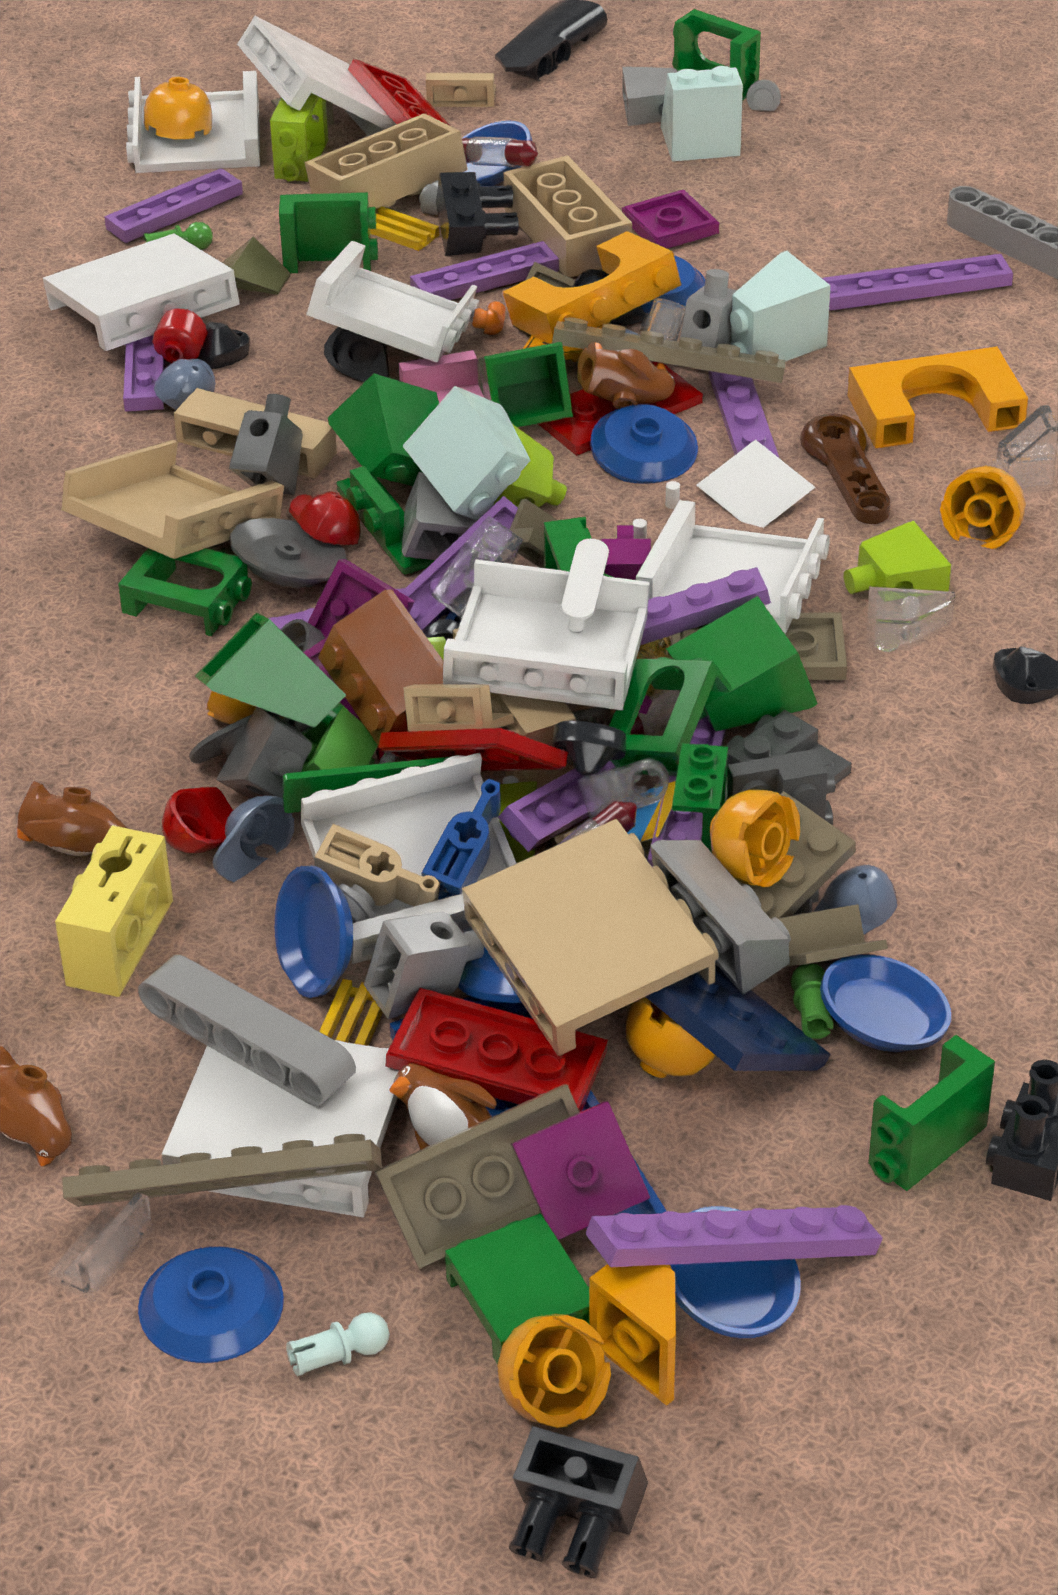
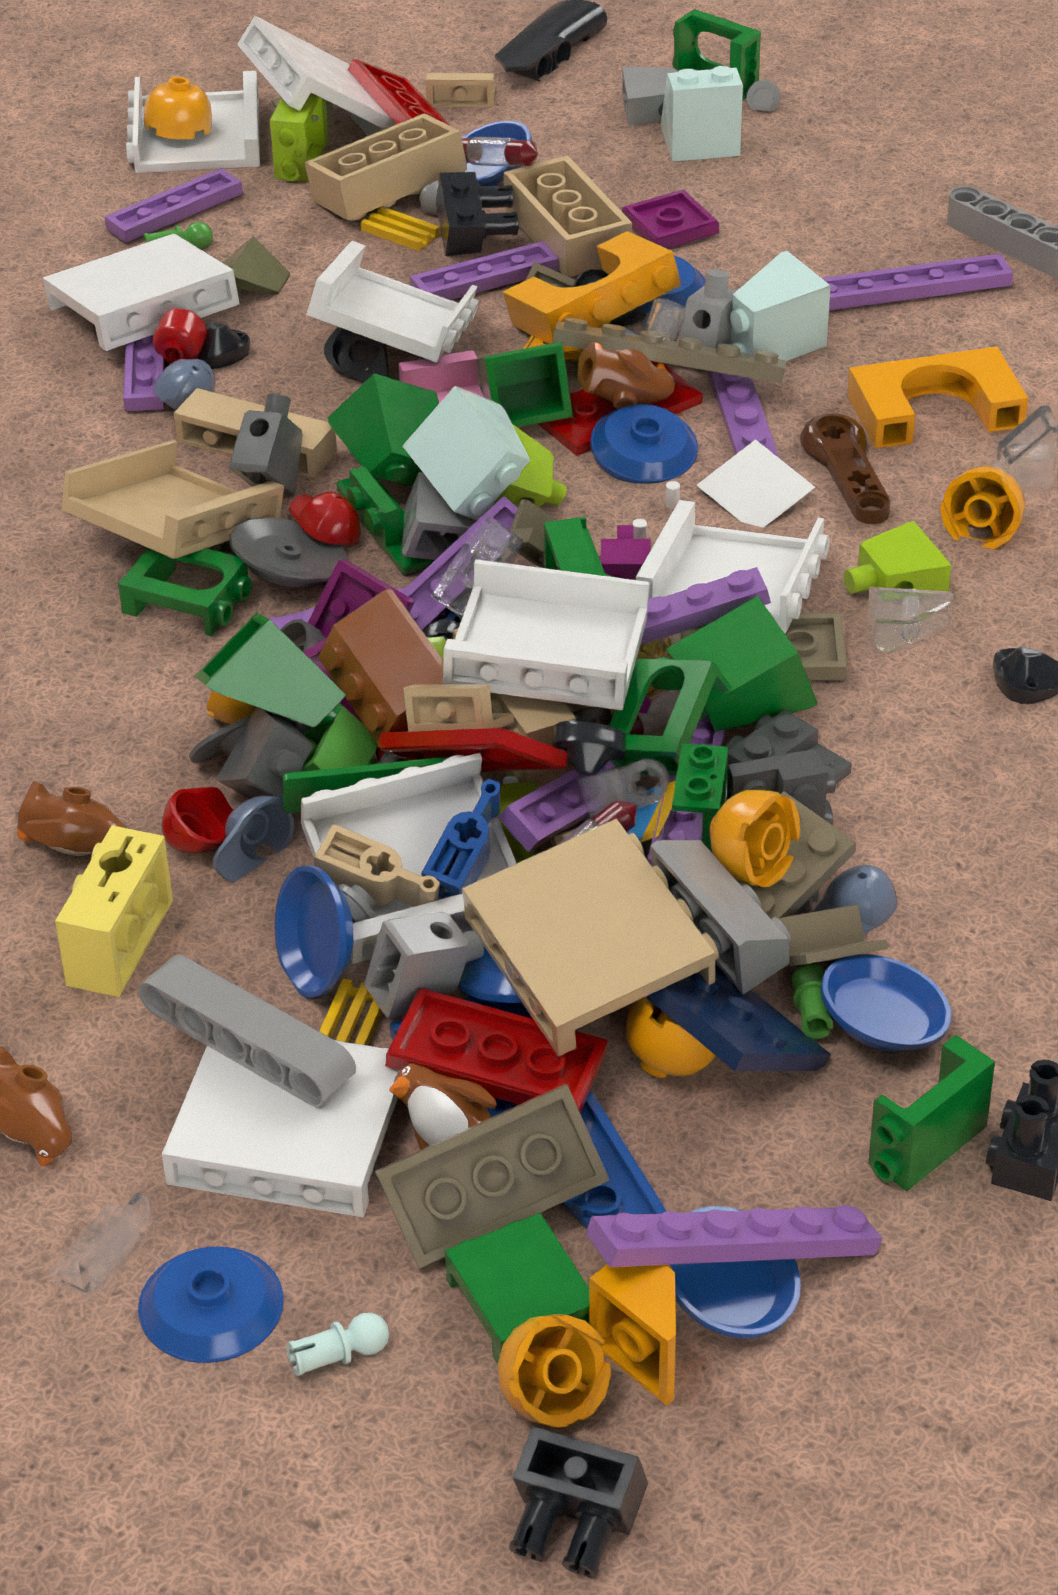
(244, 1168): dark tan plate -> none
(323, 225): green panel -> none
(491, 319): orange arm -> none
(580, 1170): magenta plate -> none
(584, 582): white piece -> none

